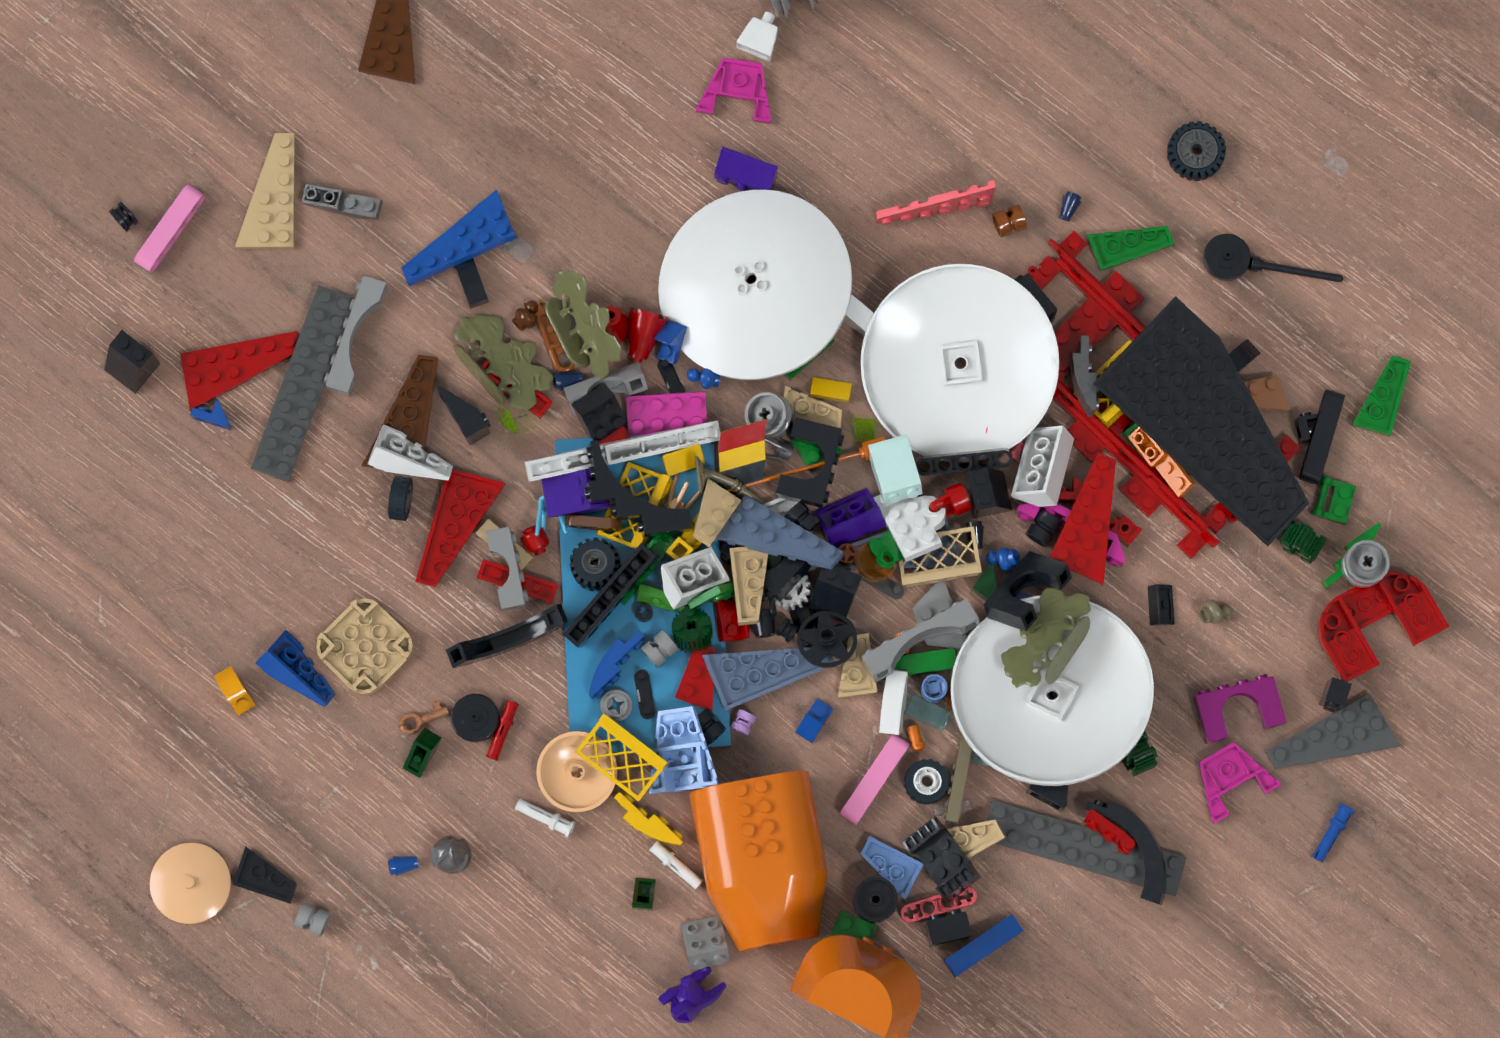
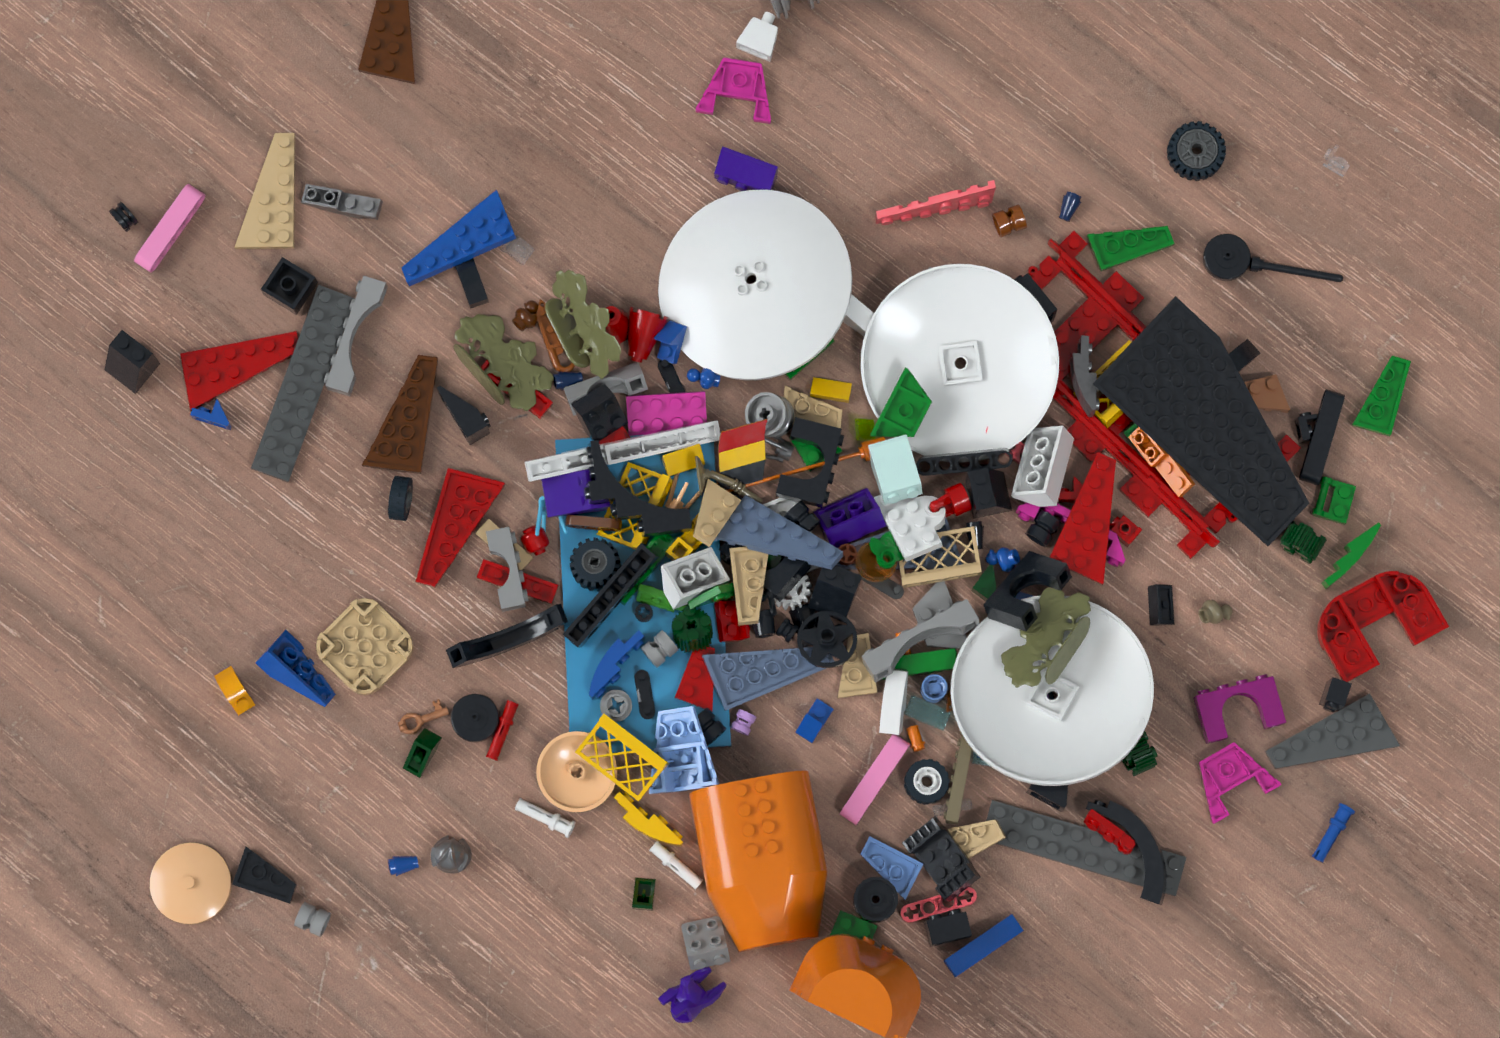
(289, 286): none -> black brick
(398, 455): white wedge -> none
(508, 422): clear neon green slope -> none
(903, 409): none -> green wing
(1371, 553): light grey wheel -> none

